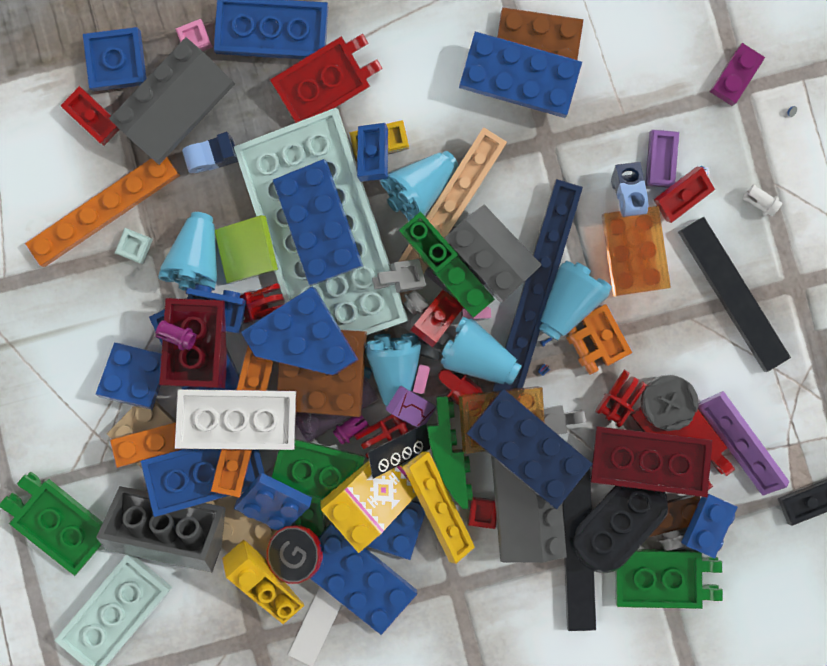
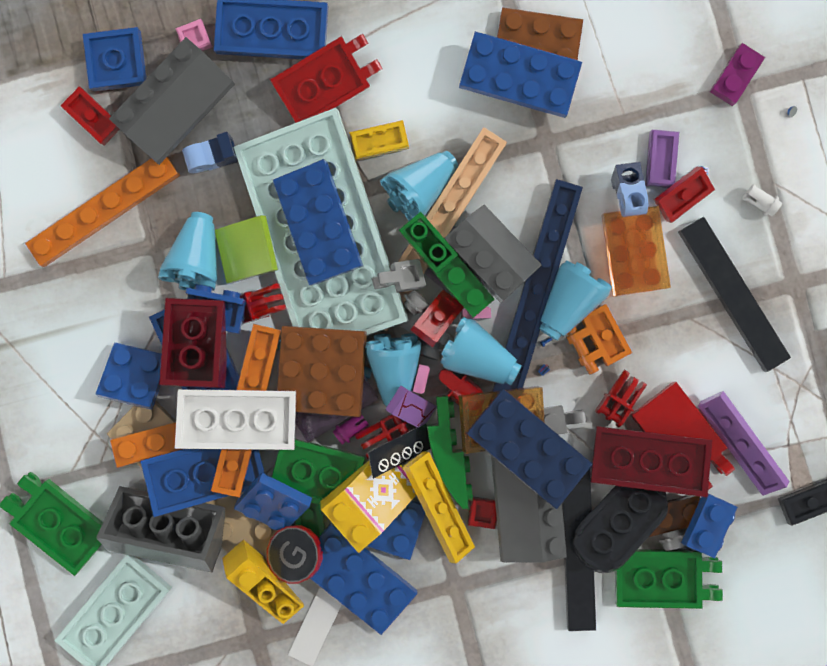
(133, 246): light aqua tile -> none
(181, 337): magenta pin -> none
(301, 336): blue plate -> none
(372, 152): blue plate -> none
(669, 402): dark grey tile -> none

